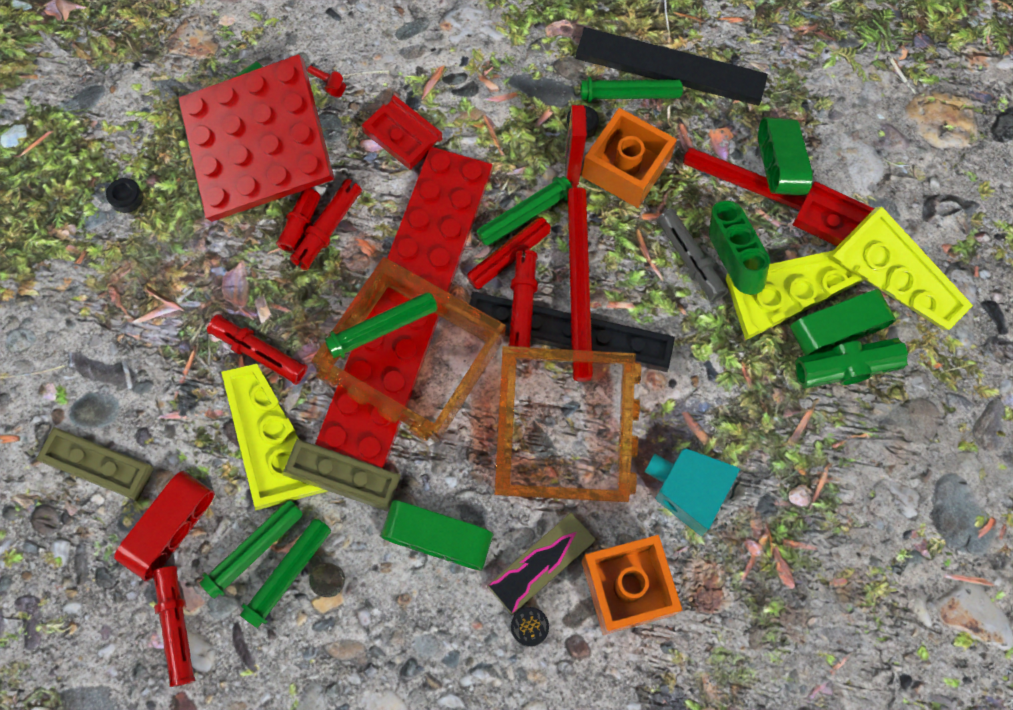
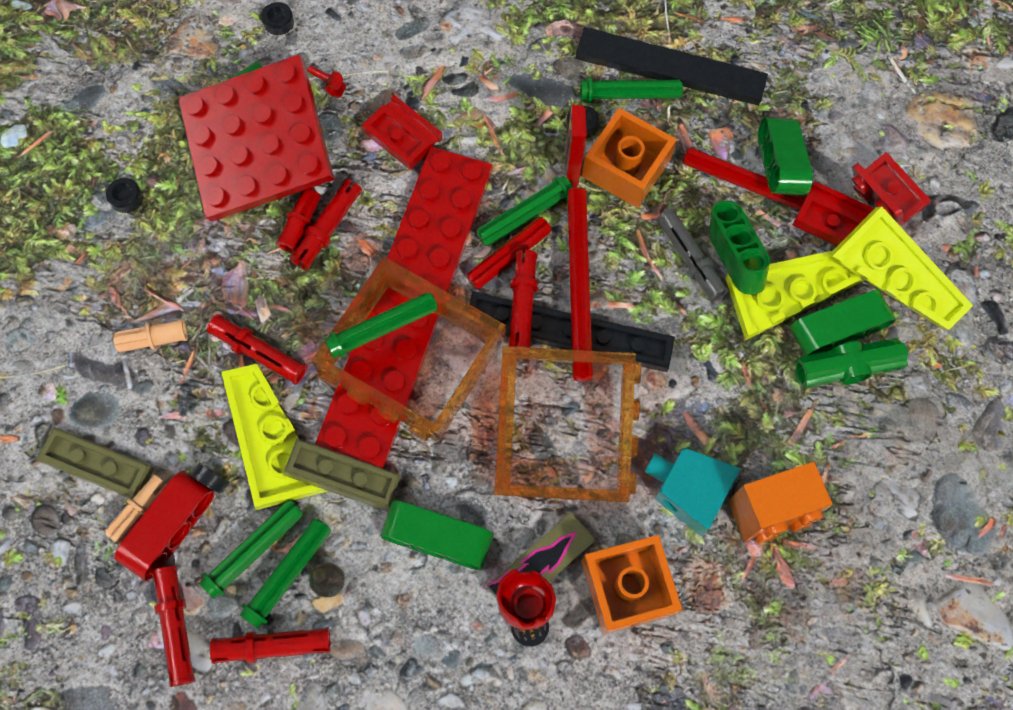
(134, 510): none -> light nougat axle
(150, 336): none -> light nougat axle
(210, 478): none -> black tile
(263, 646): none -> red pin
(277, 18): none -> black tile
(525, 599): none -> red hair
(780, 502): none -> orange brick
(890, 188): none -> red bracket

